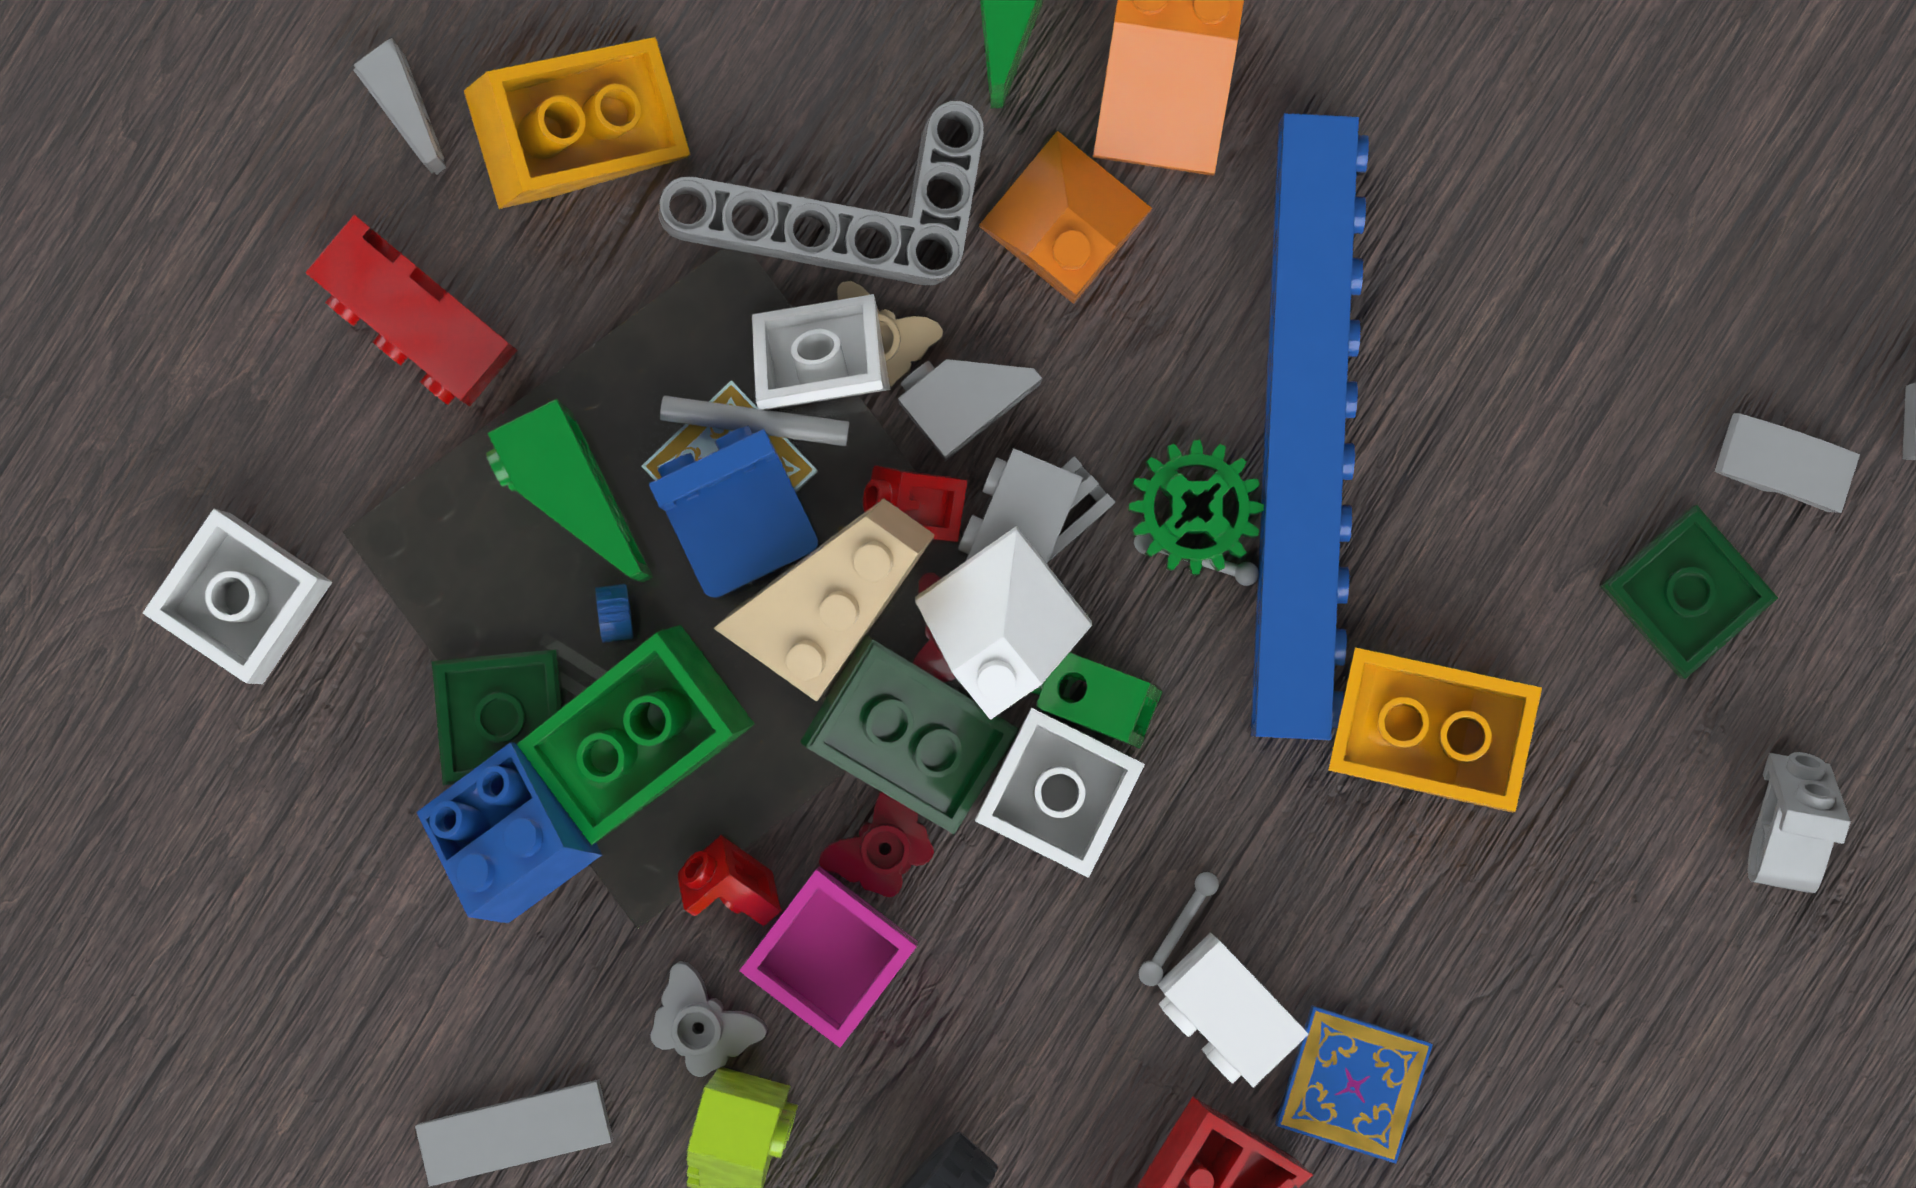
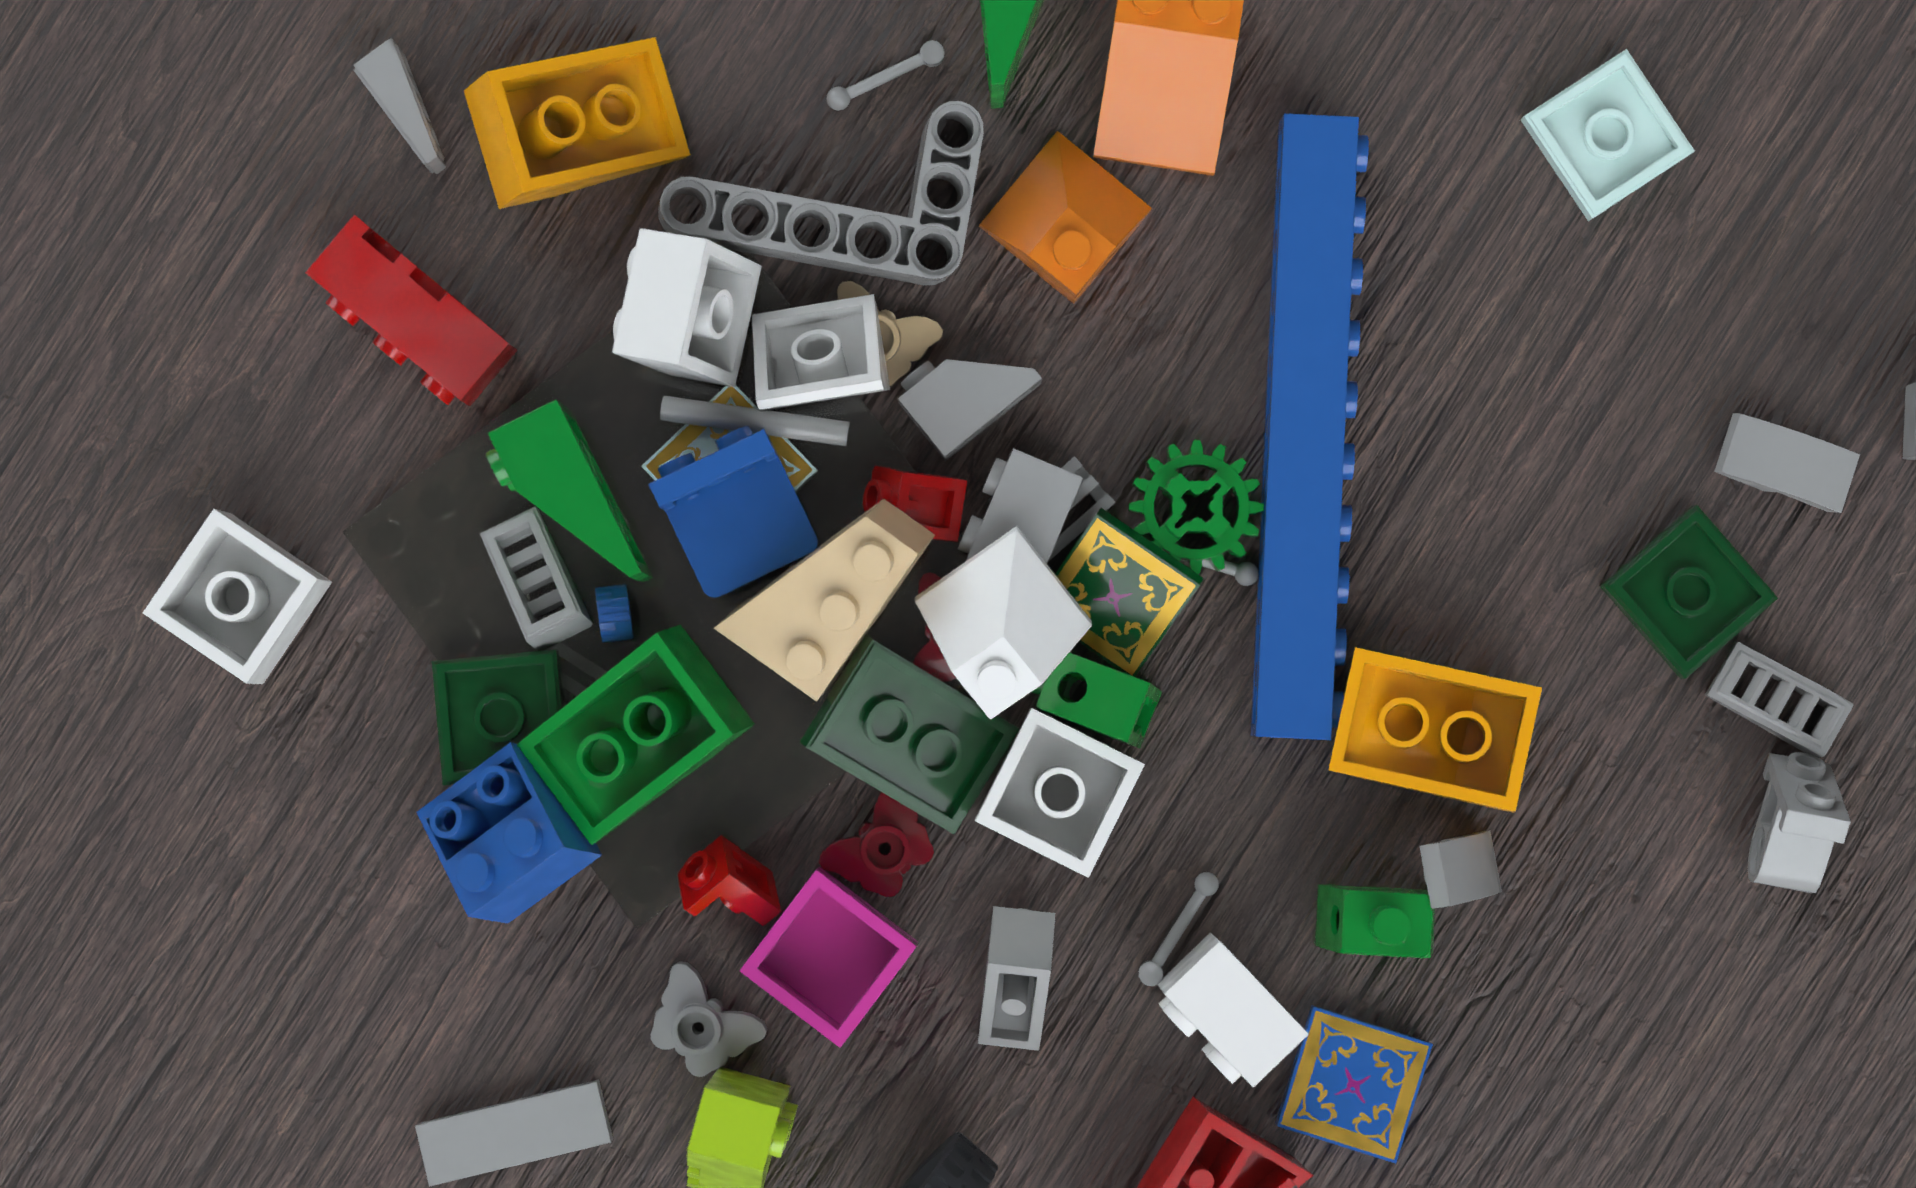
(559, 625): none -> light grey slope
(686, 307): none -> white brick
(930, 54): none -> light grey hinge
(1016, 978): none -> light grey slope
(1125, 590): none -> tile
(1375, 921): none -> green torso
(1460, 869): none -> light grey slope
(1607, 135): none -> light aqua tile
(1826, 728): none -> light grey slope

